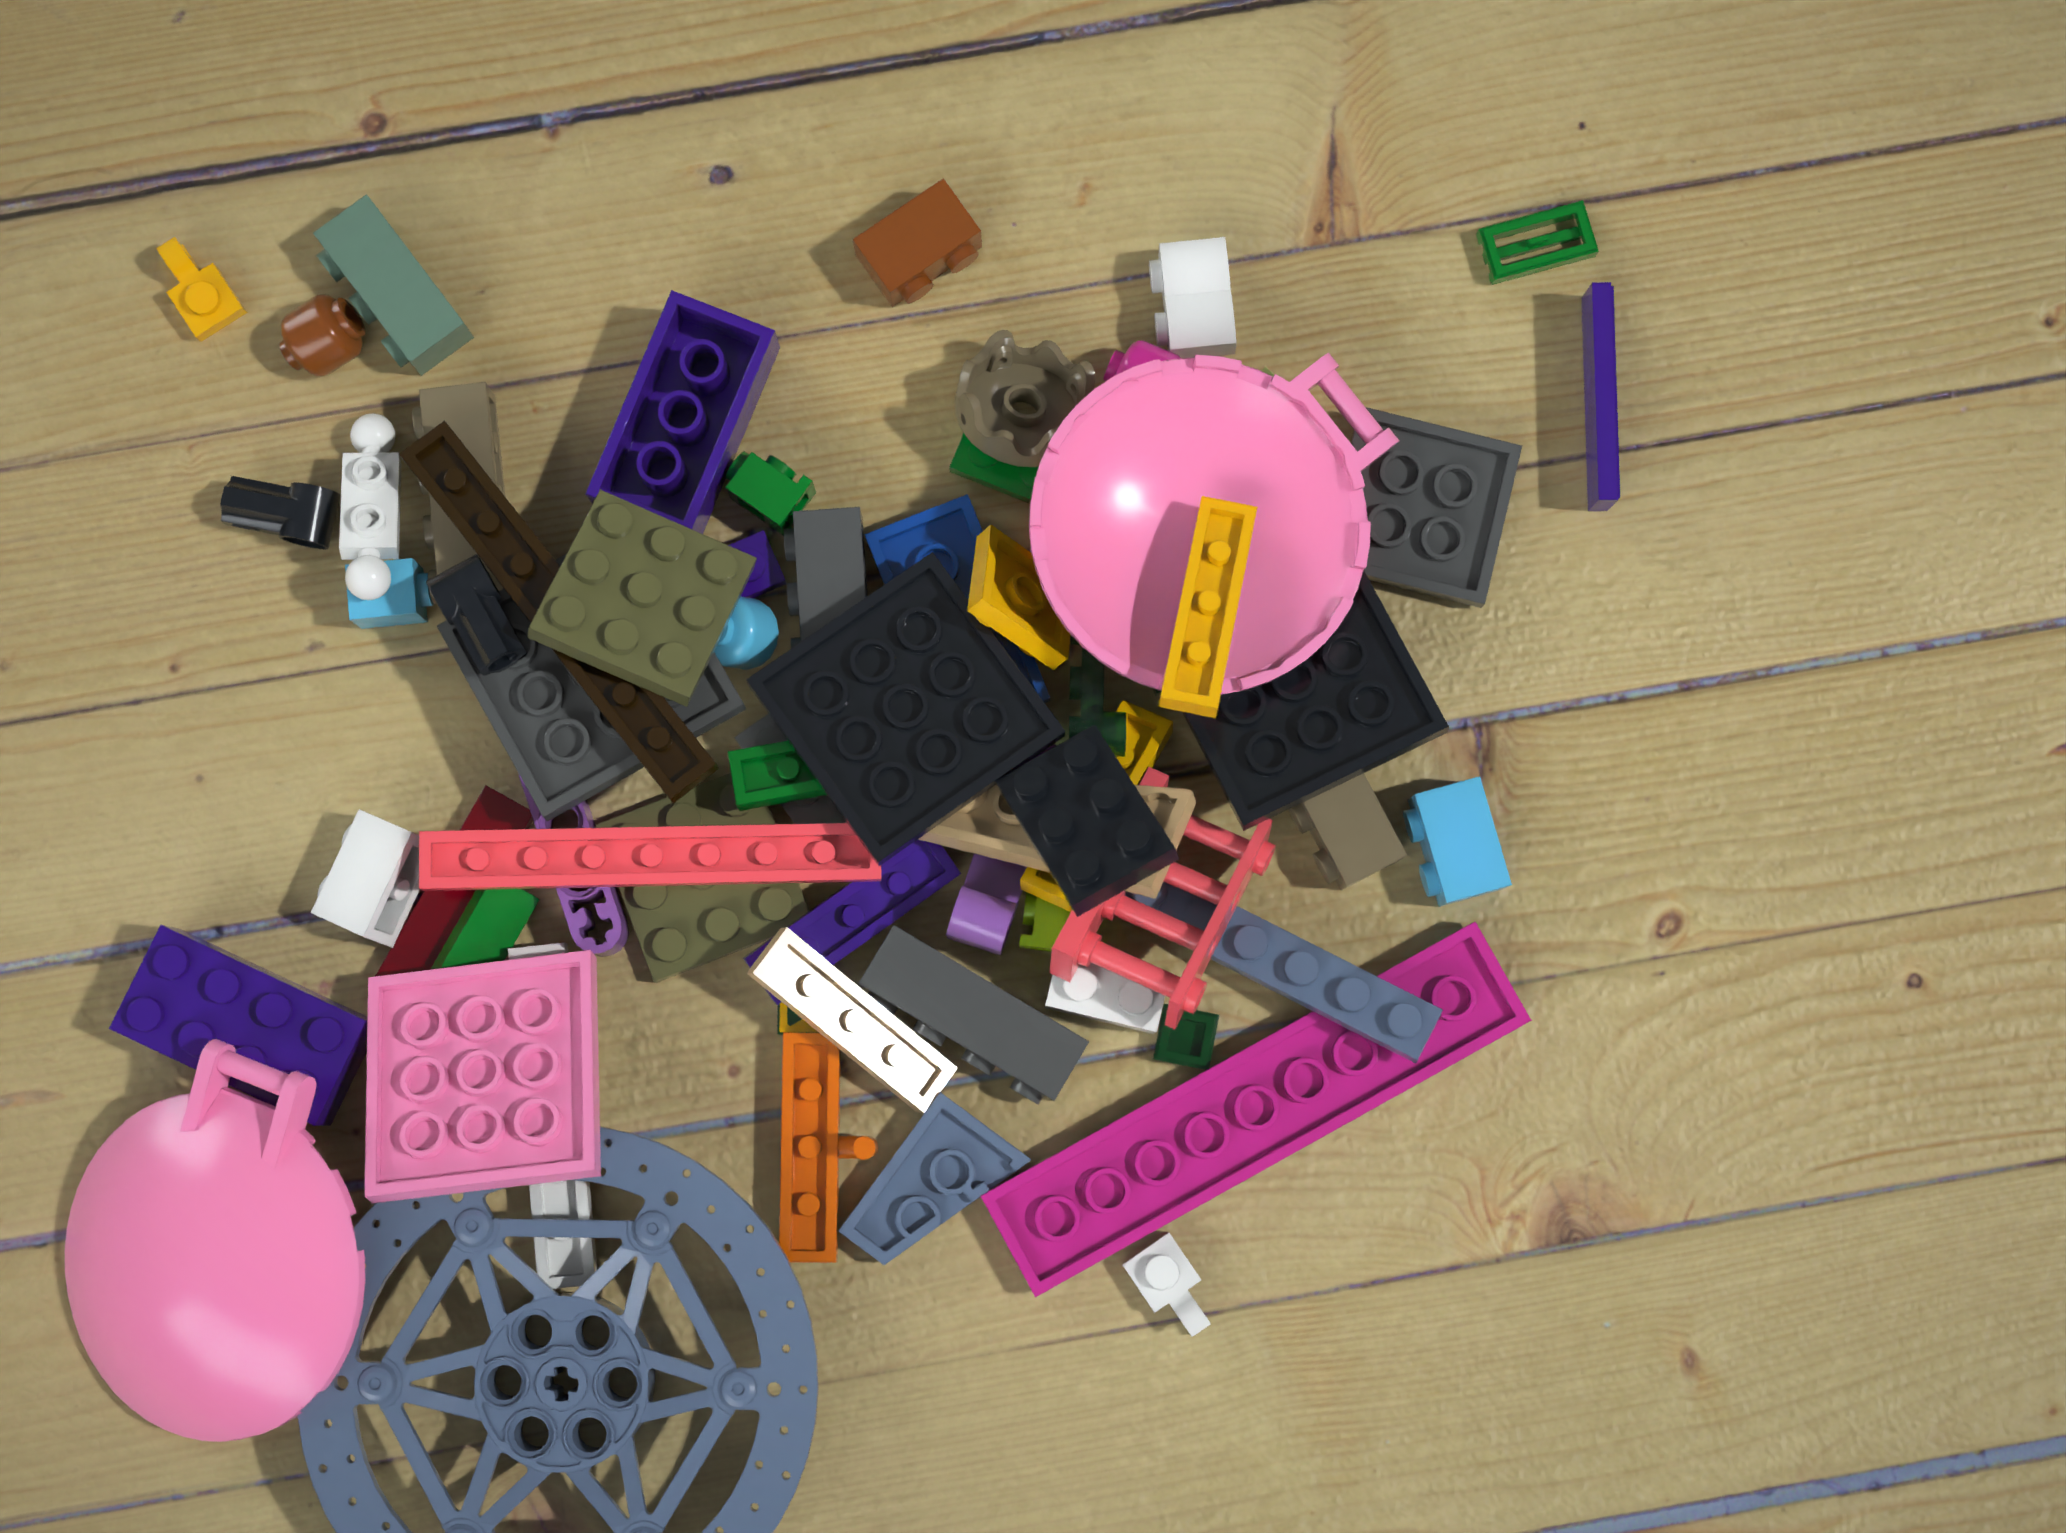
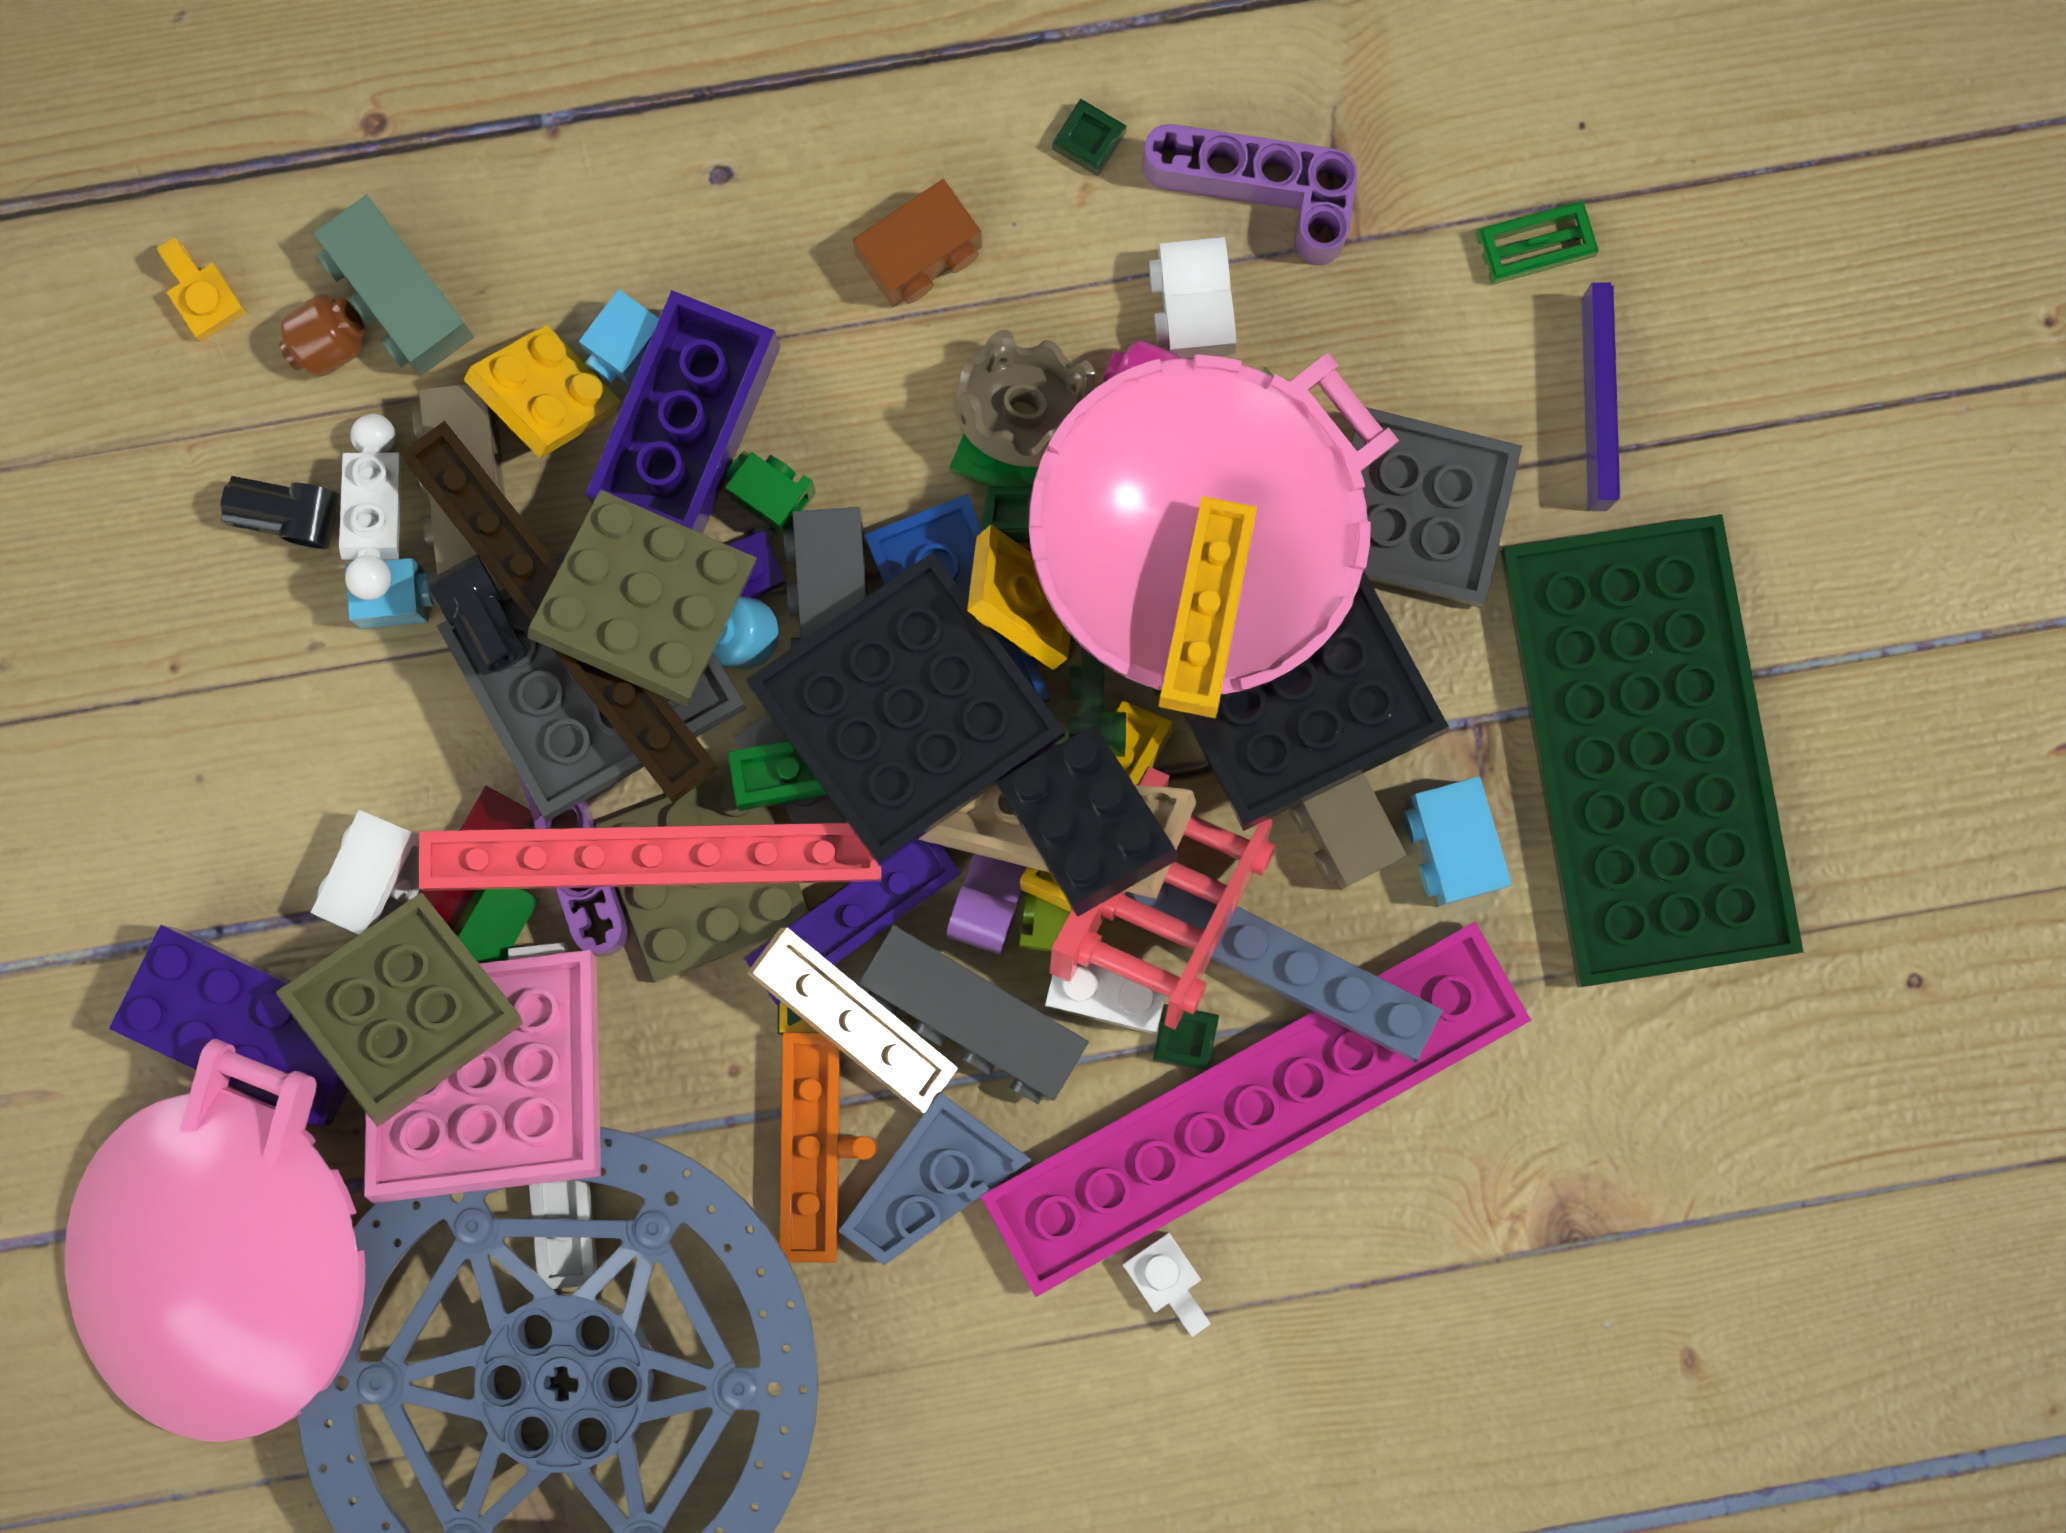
(399, 1009): none -> olive plate
(542, 391): none -> yellow plate
(618, 339): none -> medium azure brick
(1008, 511): none -> dark green tile
(1089, 137): none -> dark green tile
(1249, 184): none -> medium lavender beam
(1650, 751): none -> dark green plate

